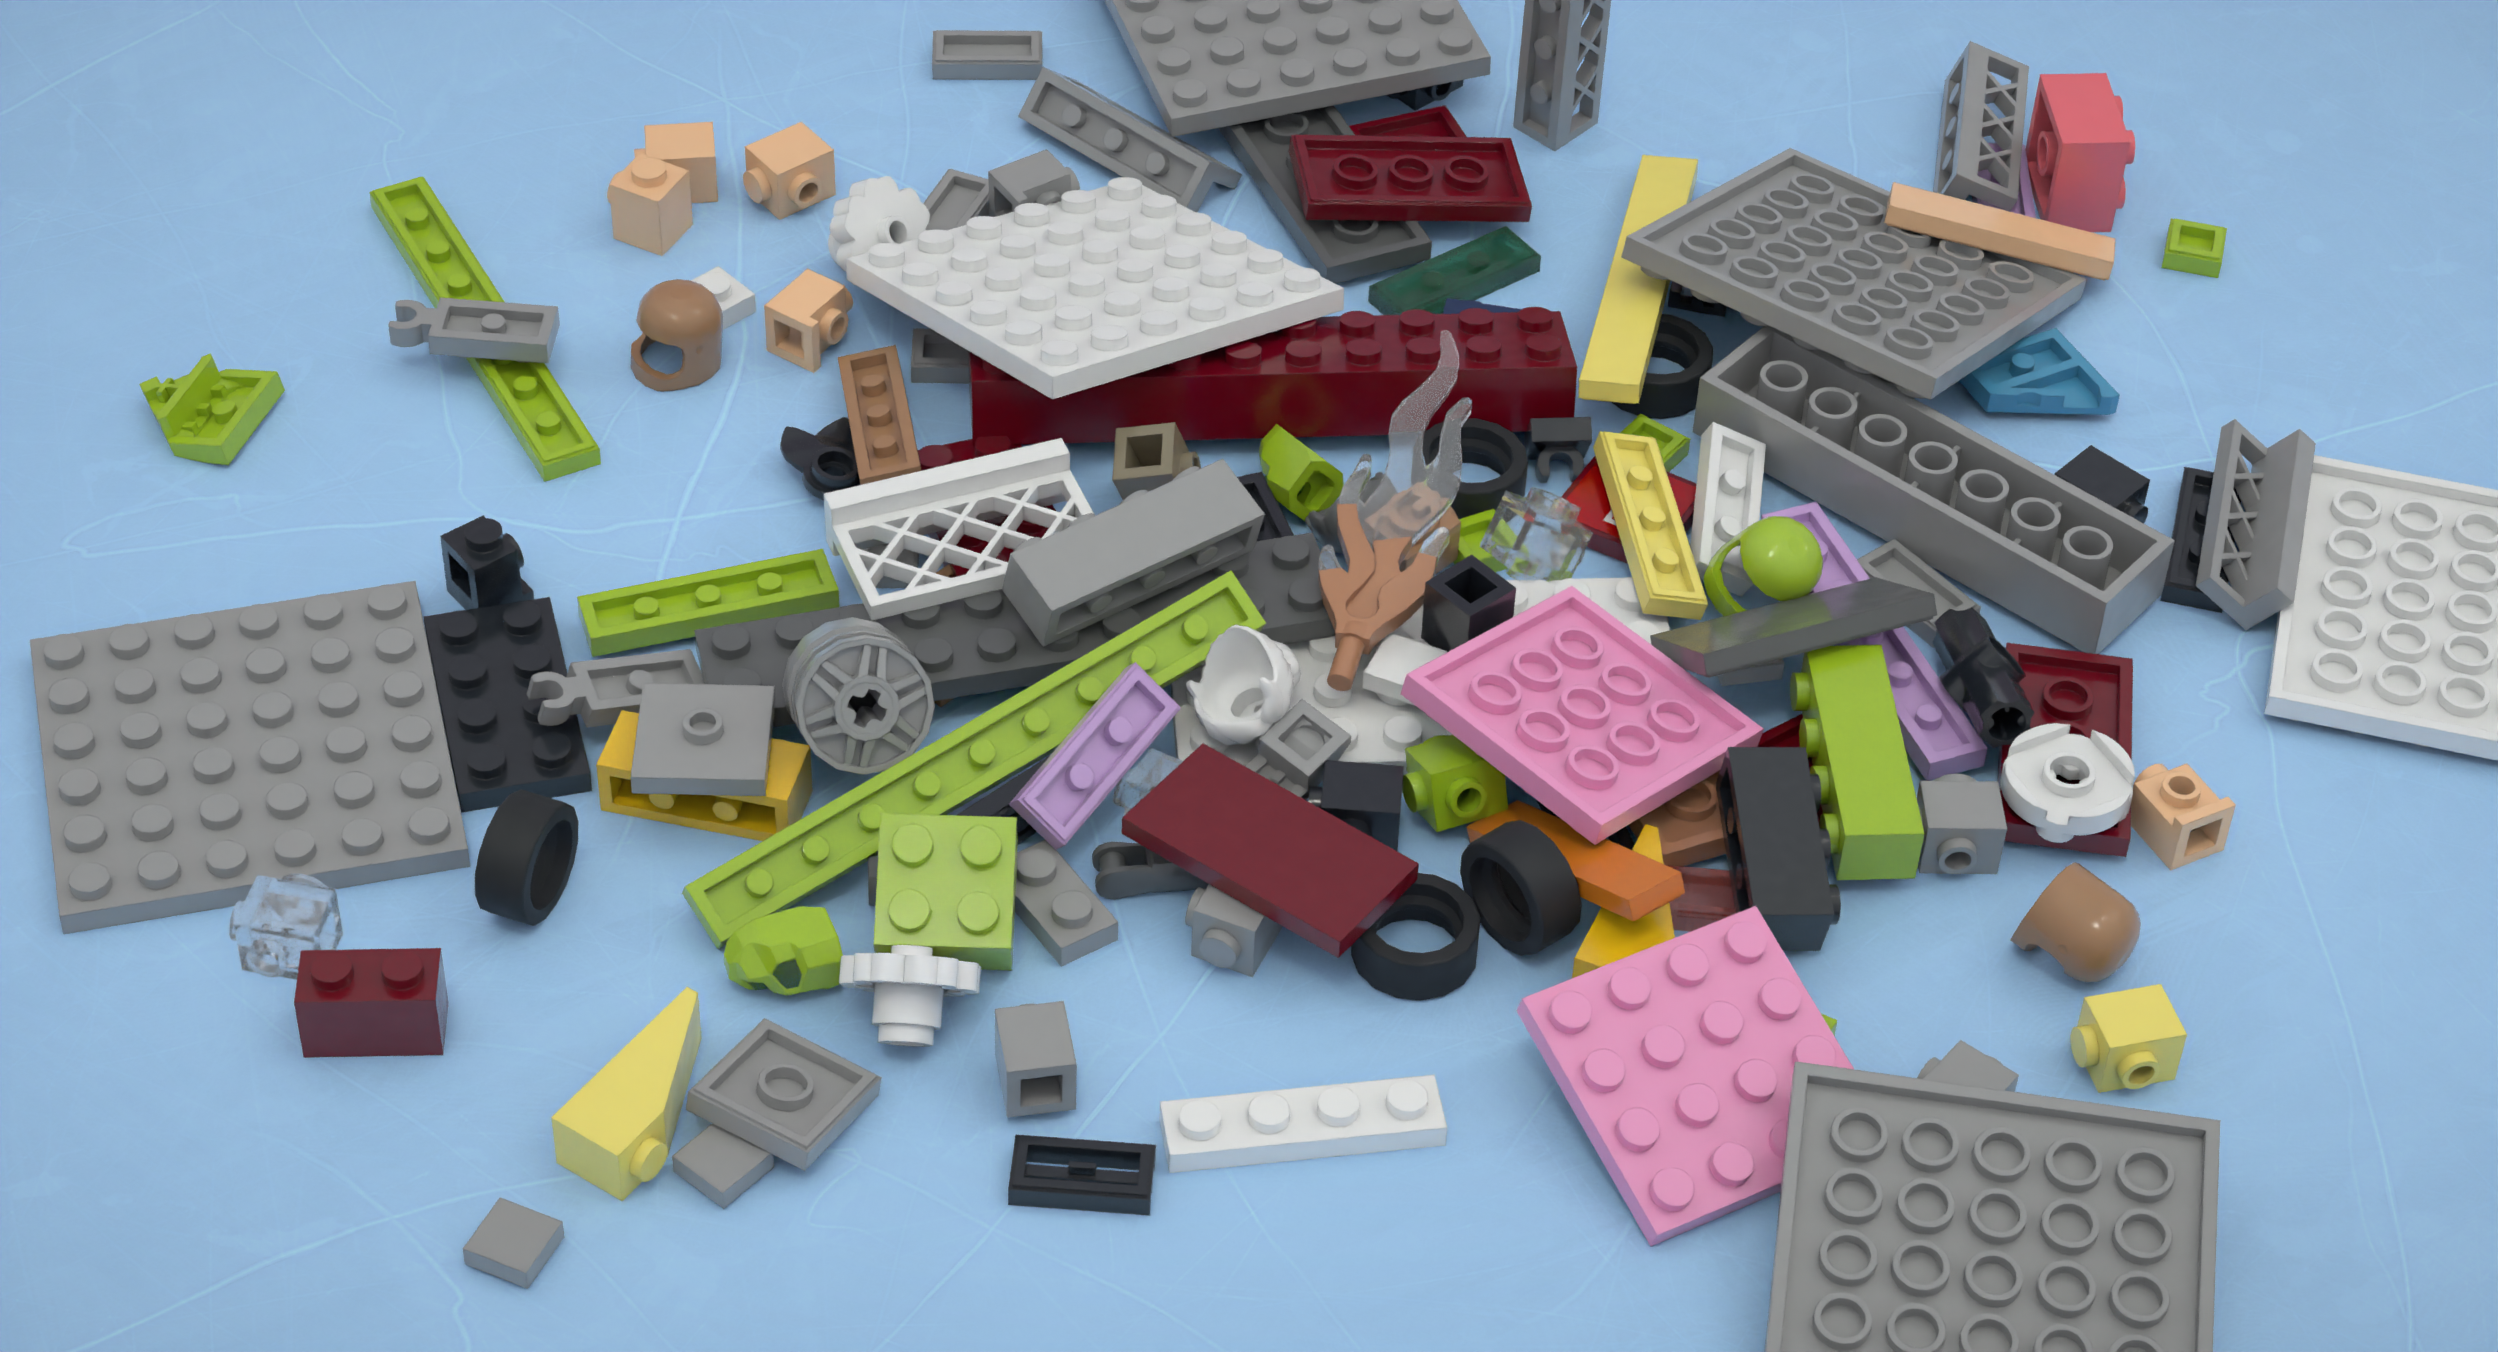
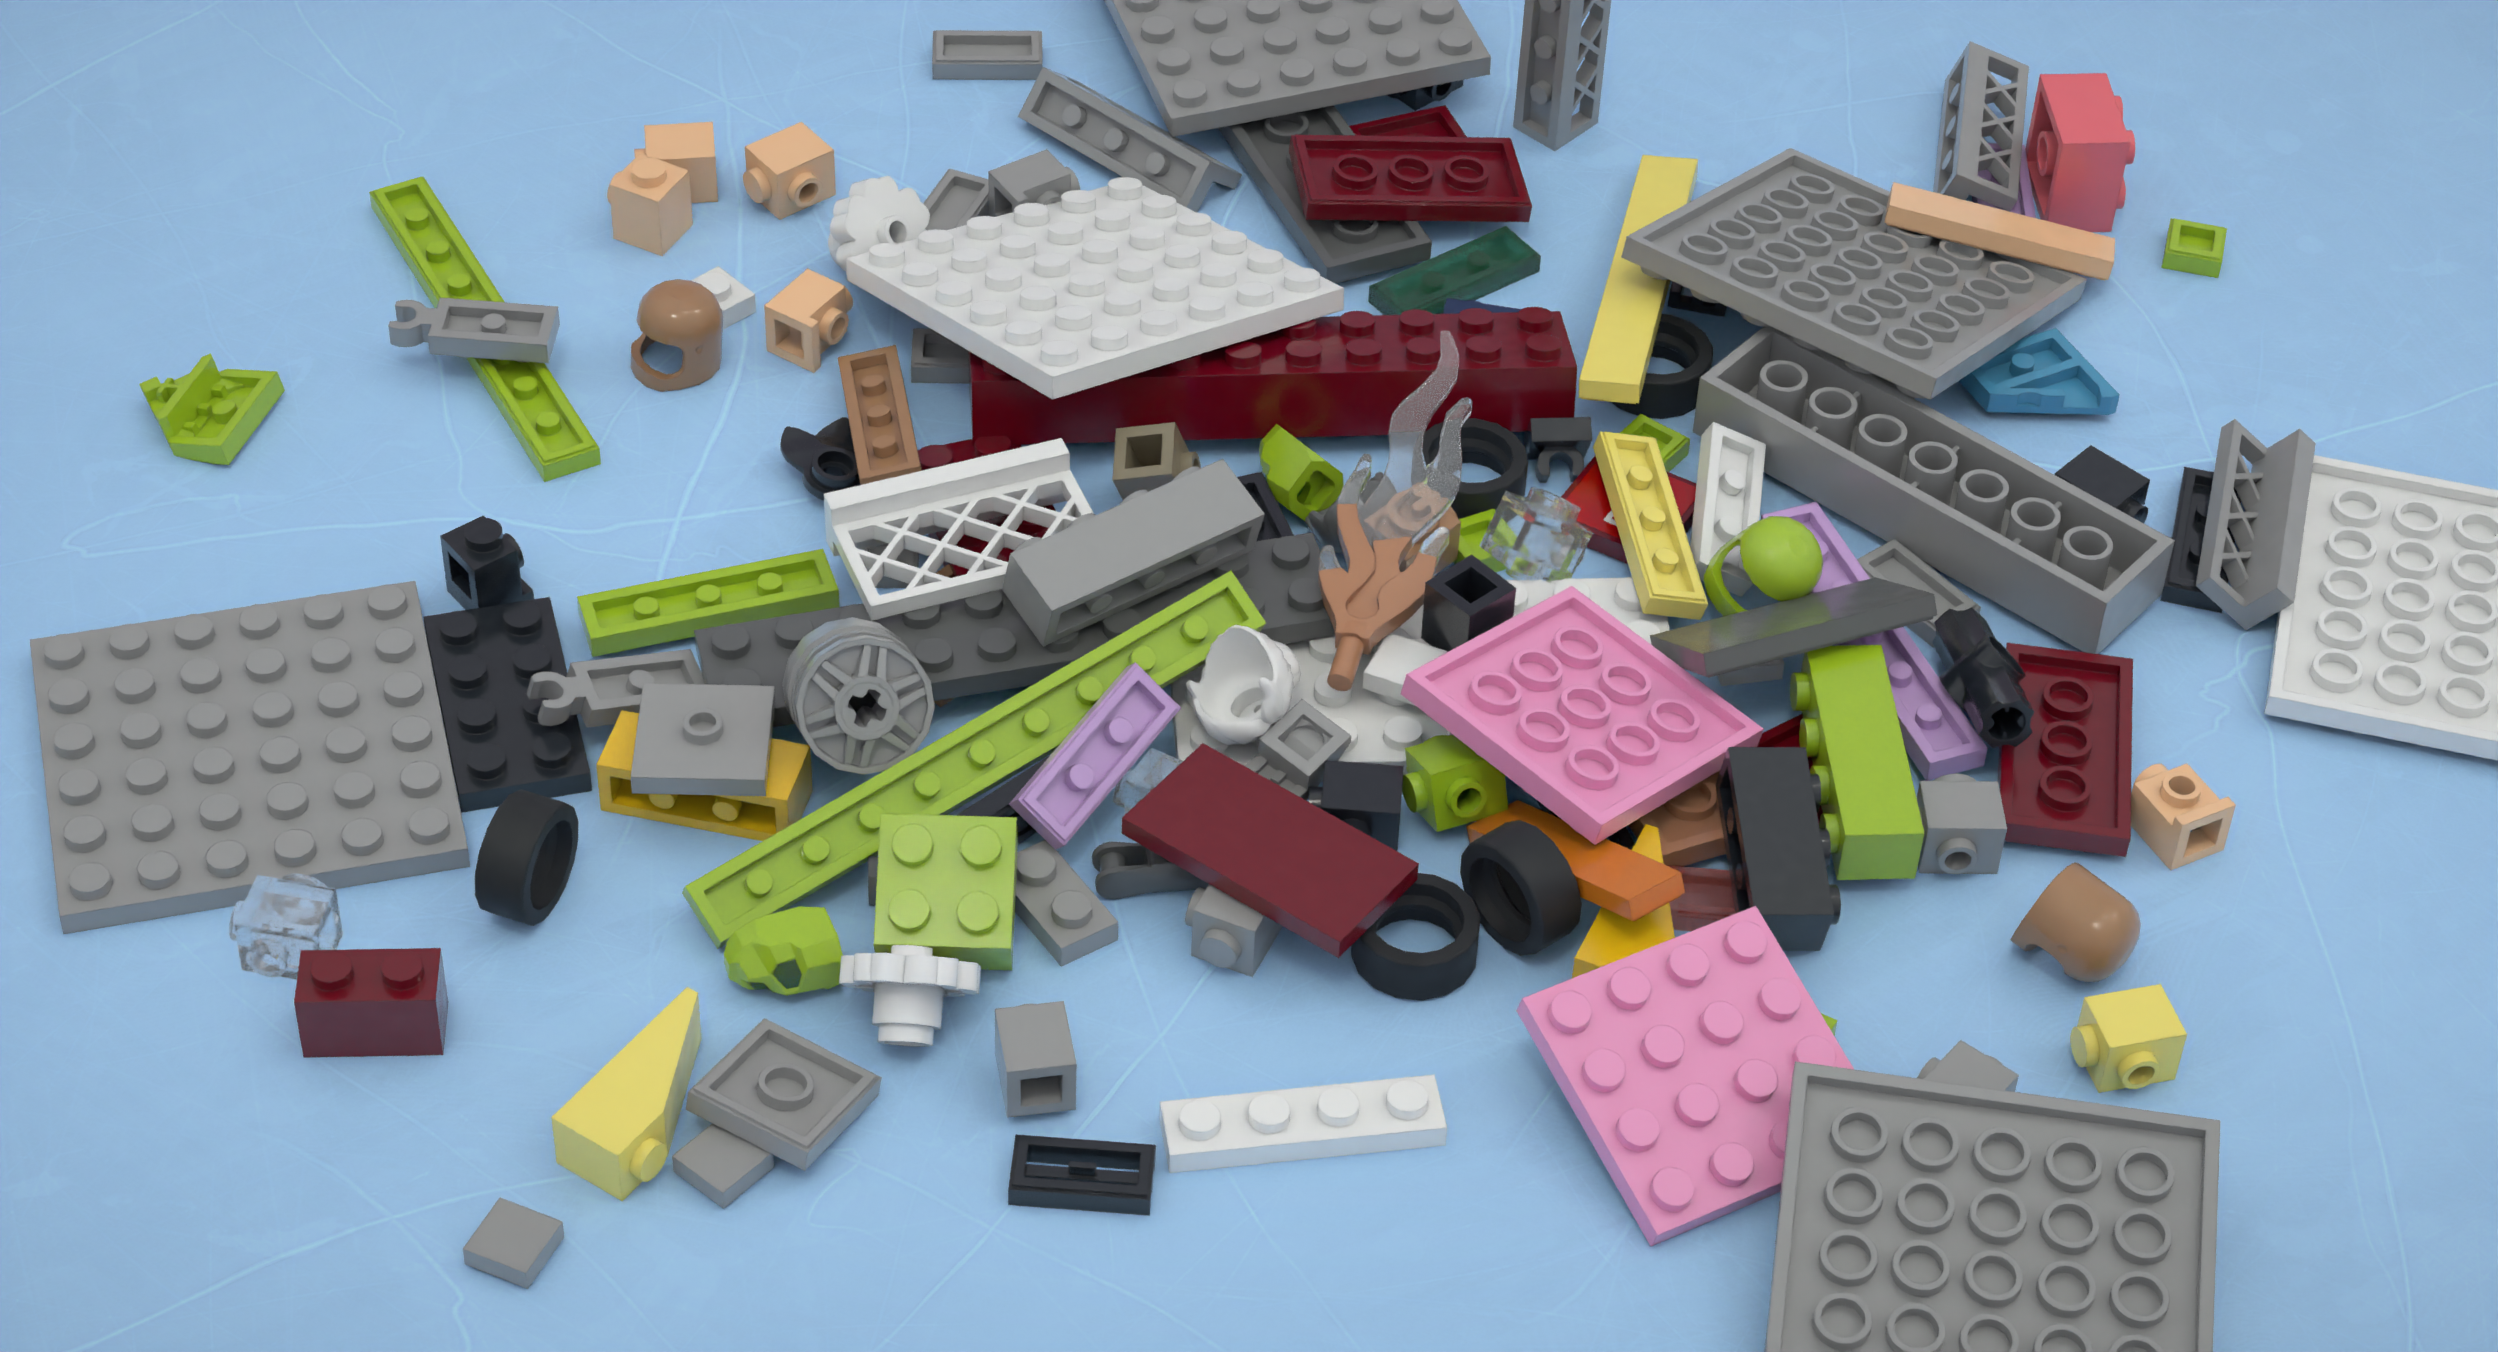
(2063, 808): white plate -> none

